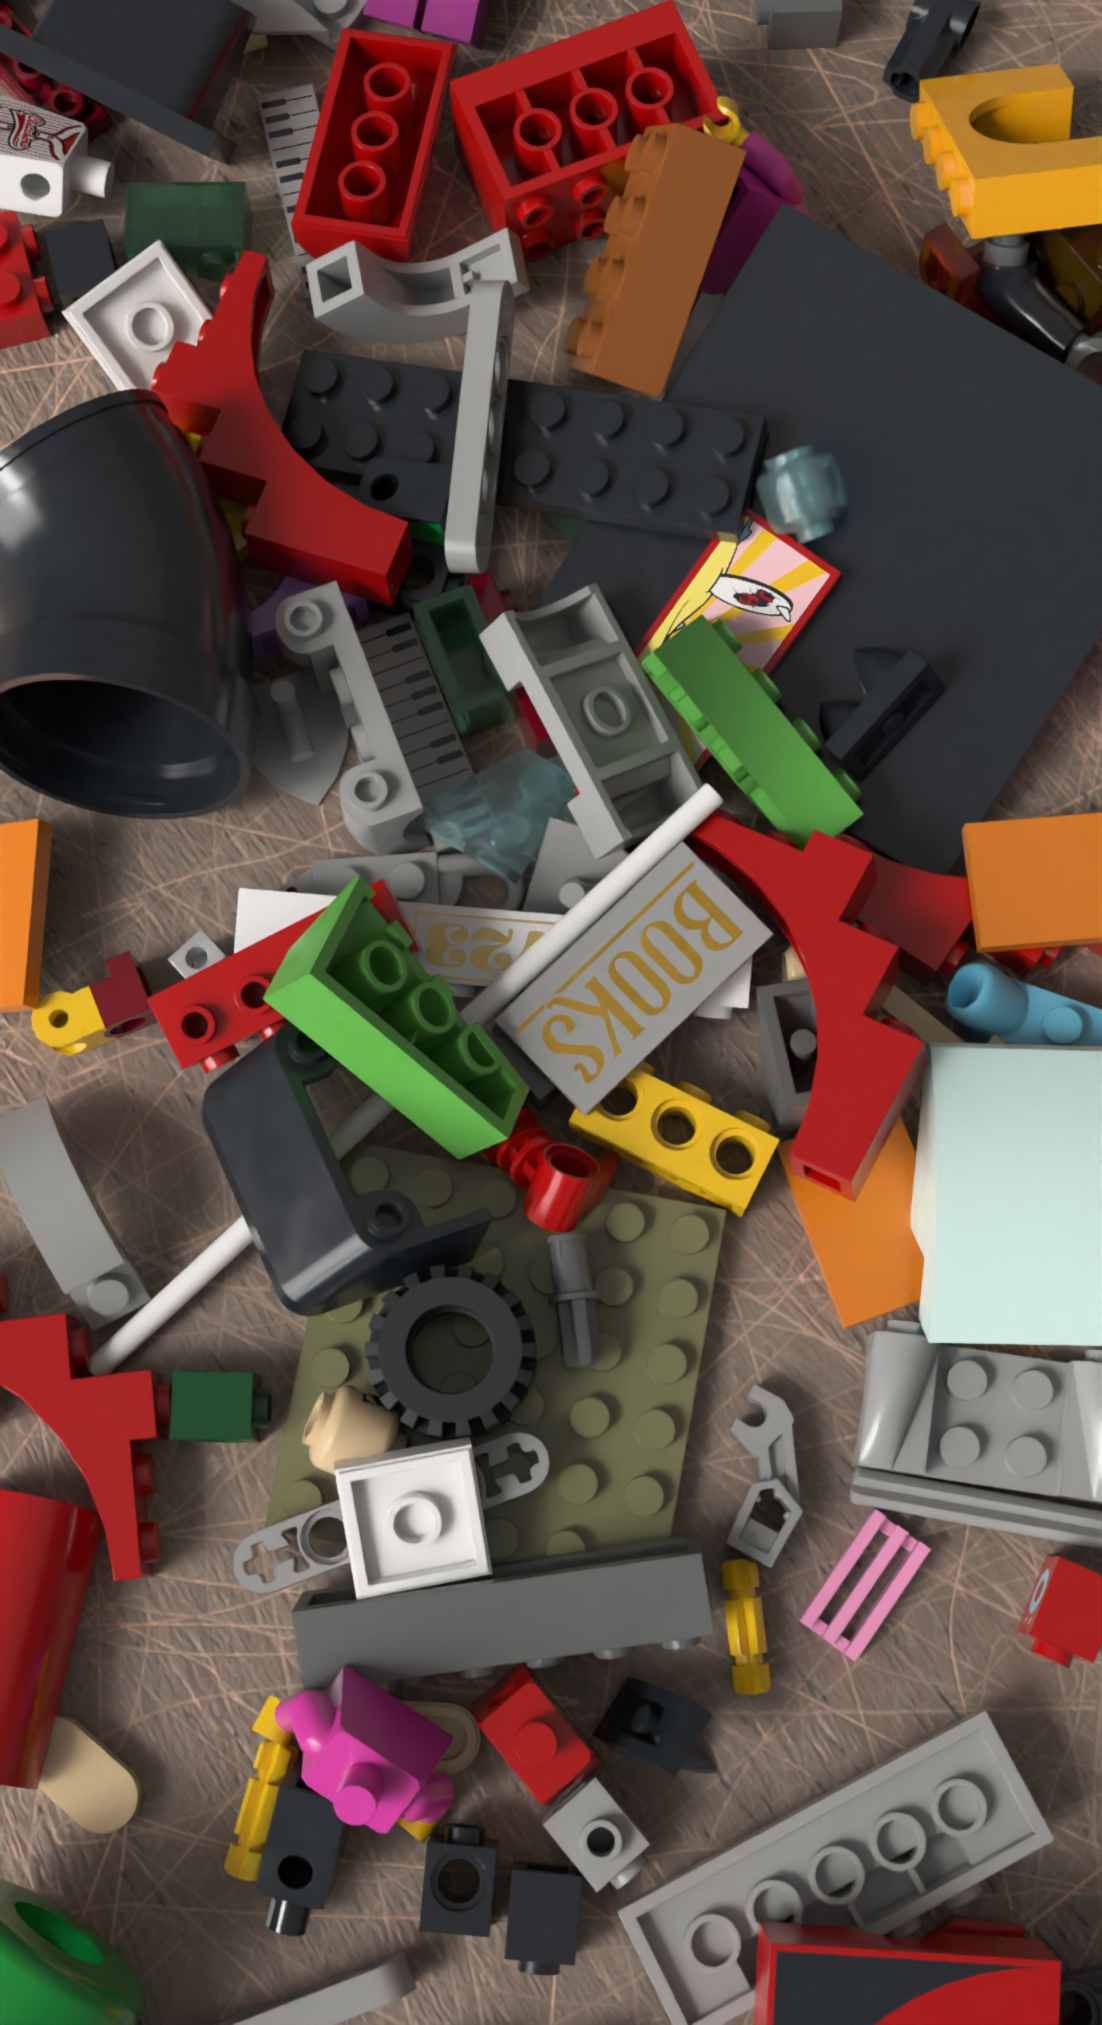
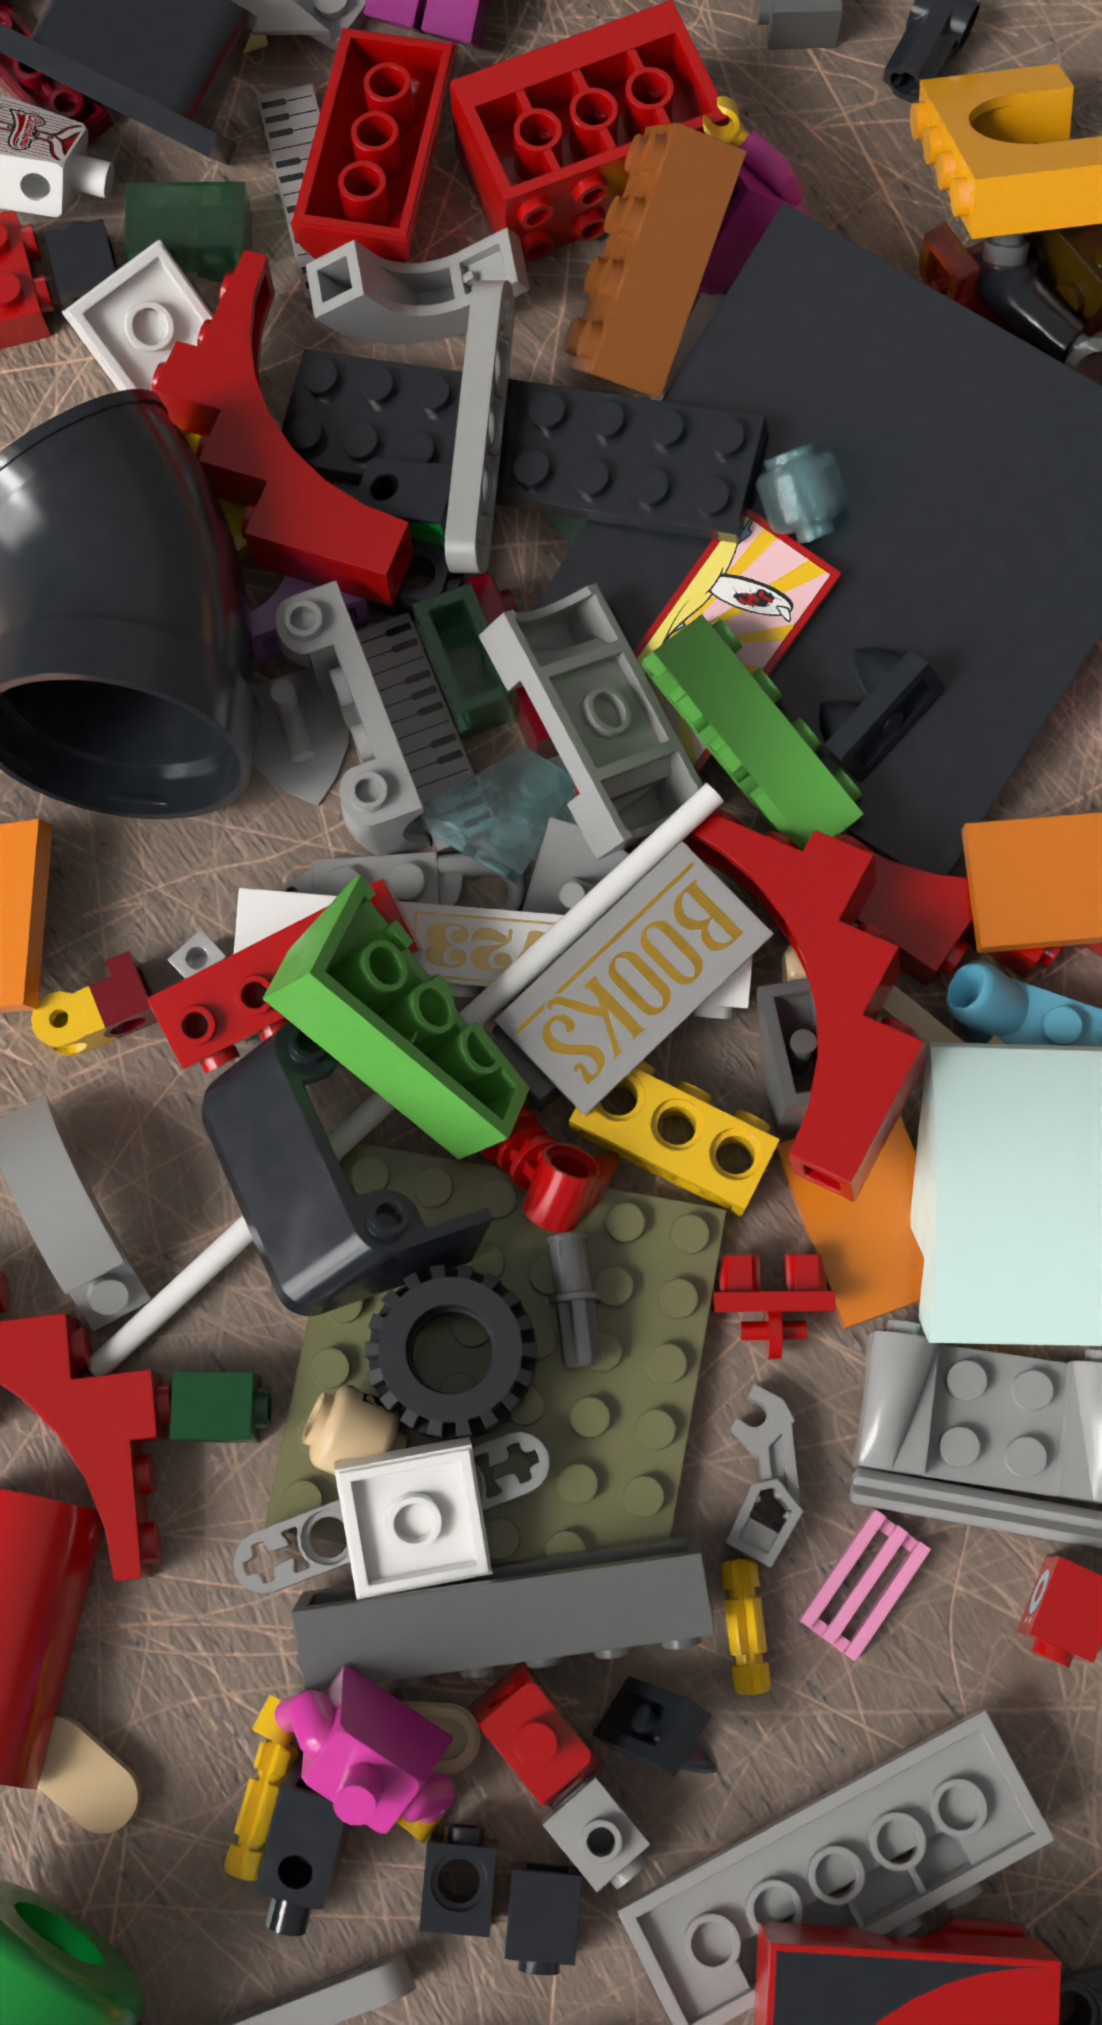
(802, 1292): none -> red hips

